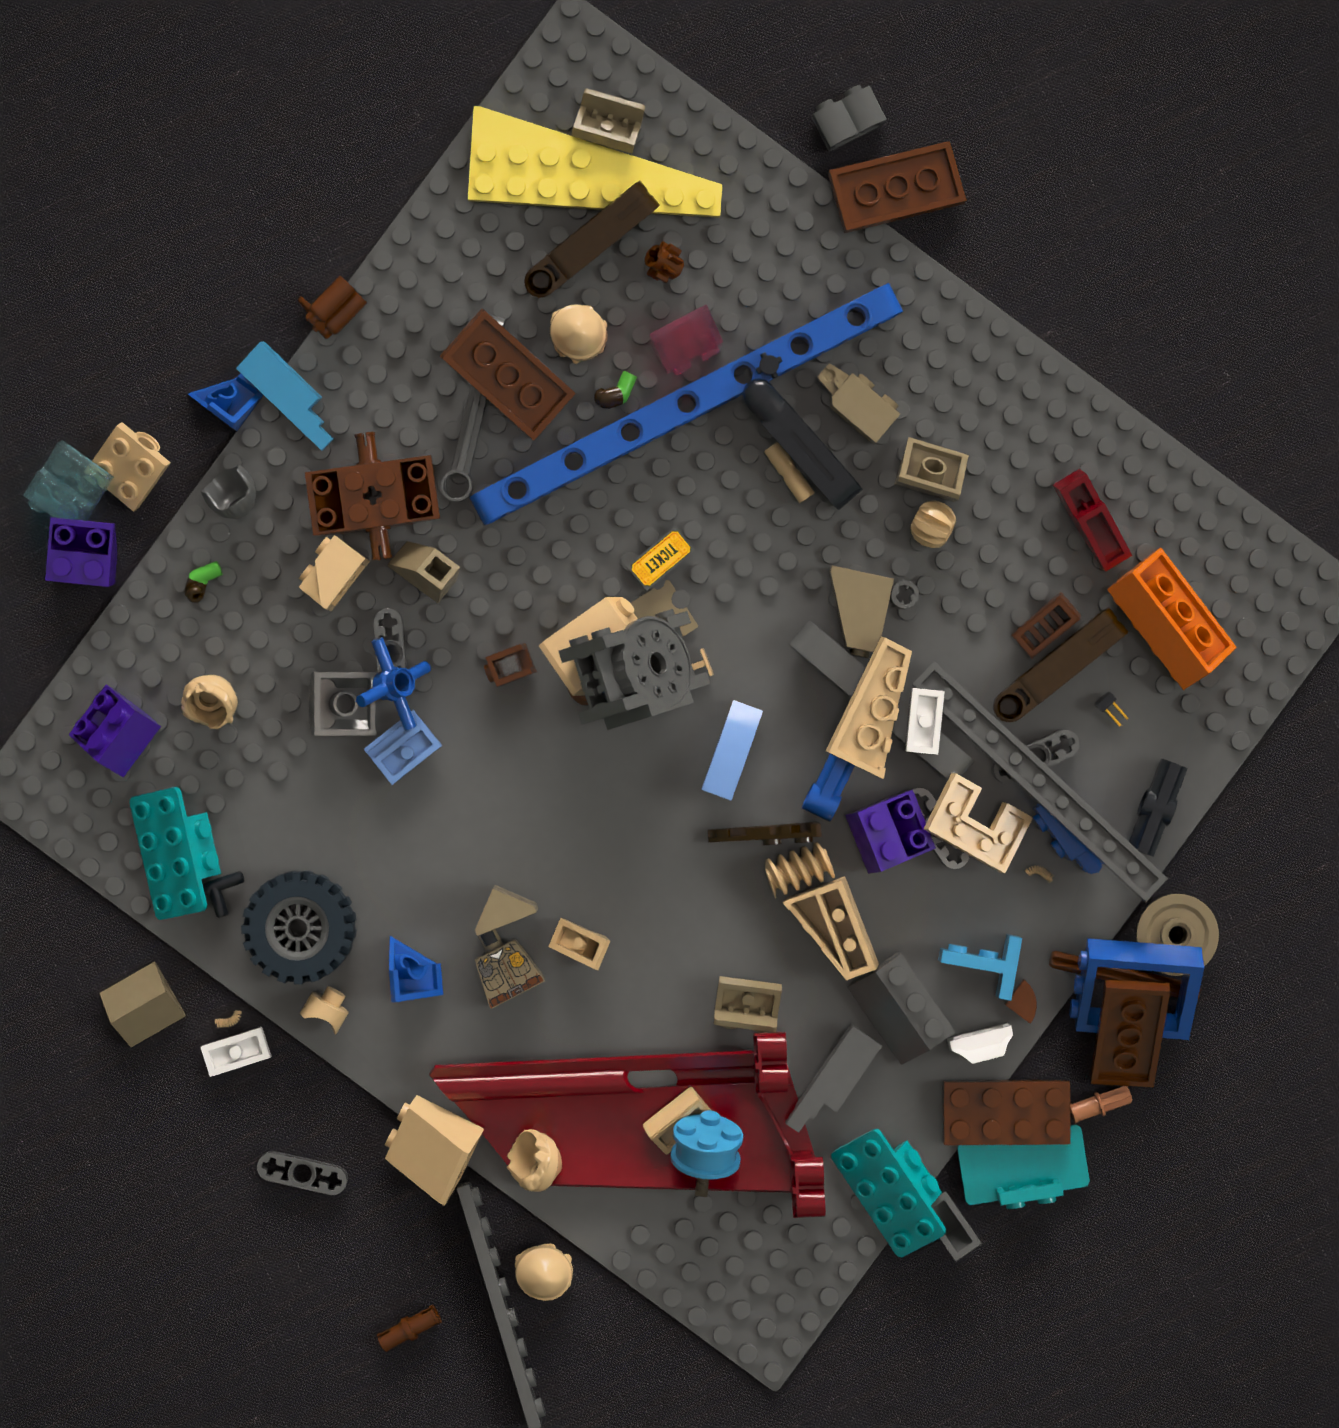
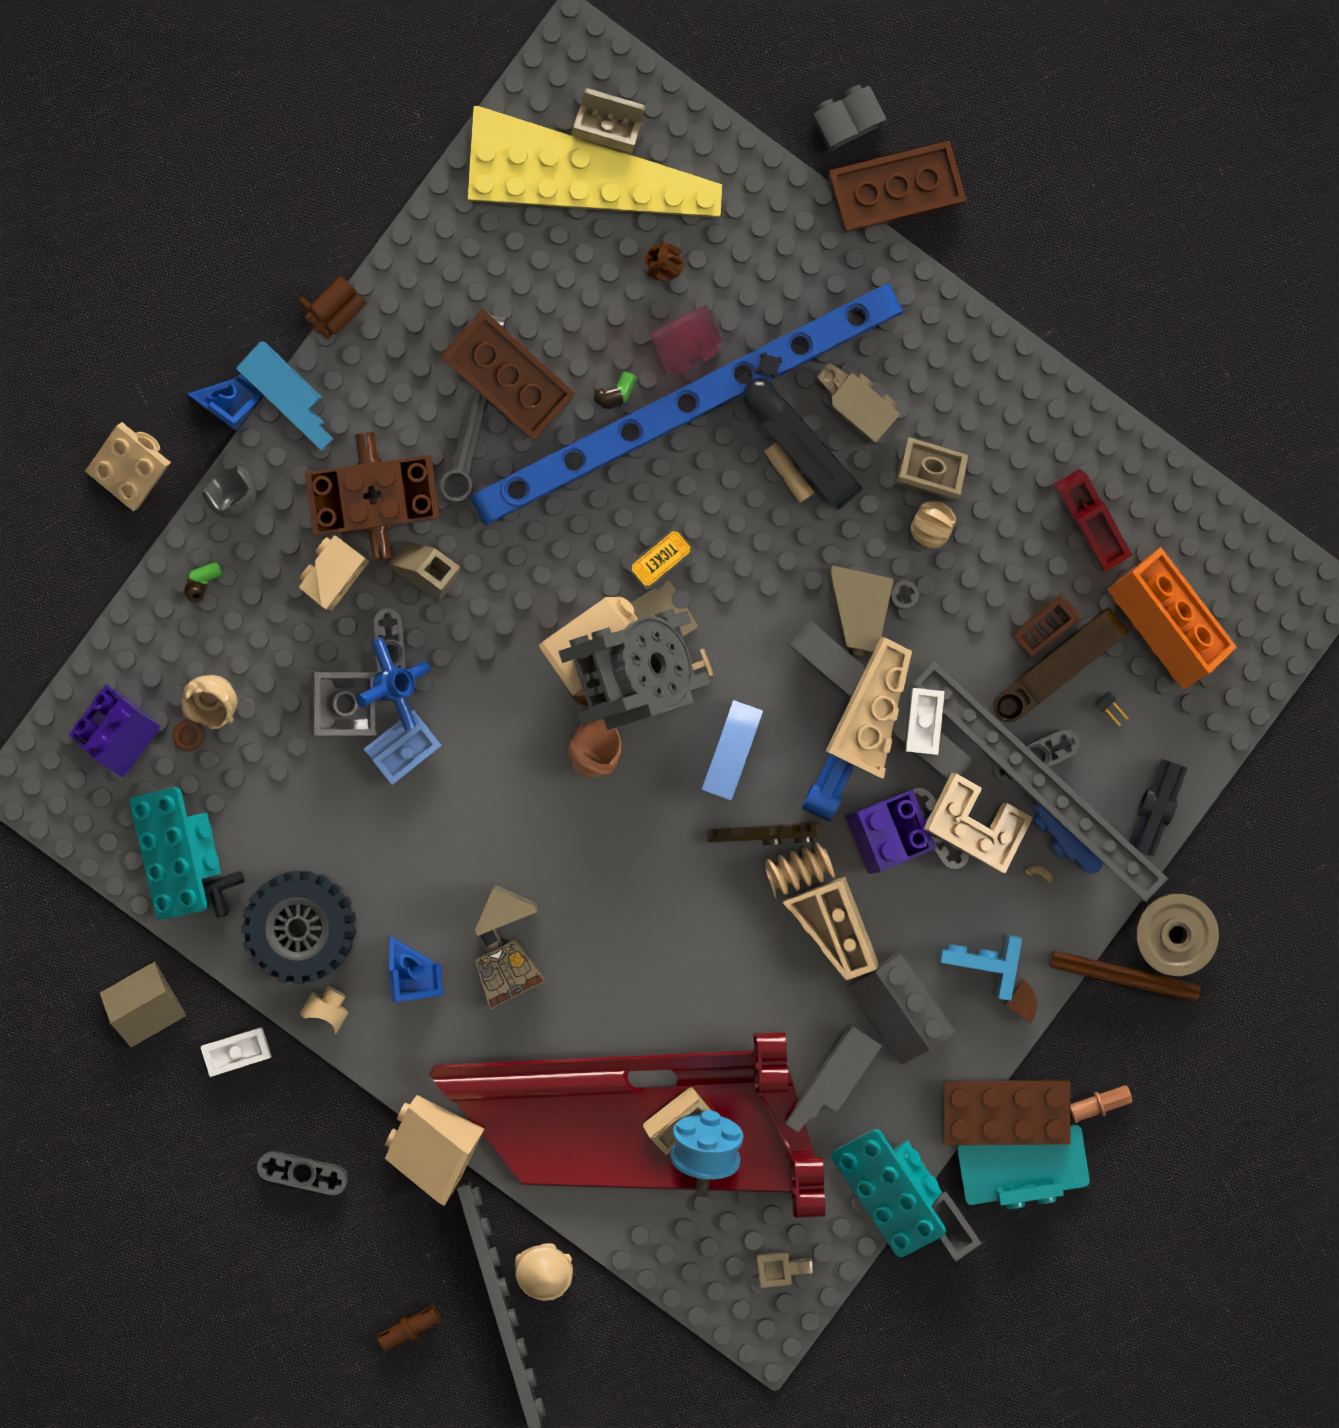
(67, 485): clear light blue plate -> none
(81, 552): dark purple slope -> none
(188, 735): none -> reddish brown tile
(224, 1022): tan leg -> none
(509, 665): reddish brown window -> none
(534, 1160): tan hair -> none
(578, 332): tan hair -> none
(579, 943): tan slope -> none
(590, 240): dark brown piece -> none
(594, 749): none -> nougat piece
(747, 1004): dark tan bracket -> none
(777, 1269): none -> dark tan plate
(982, 1044): white slope -> none
(1129, 1033): reddish brown plate -> none
(1139, 957): blue window -> none

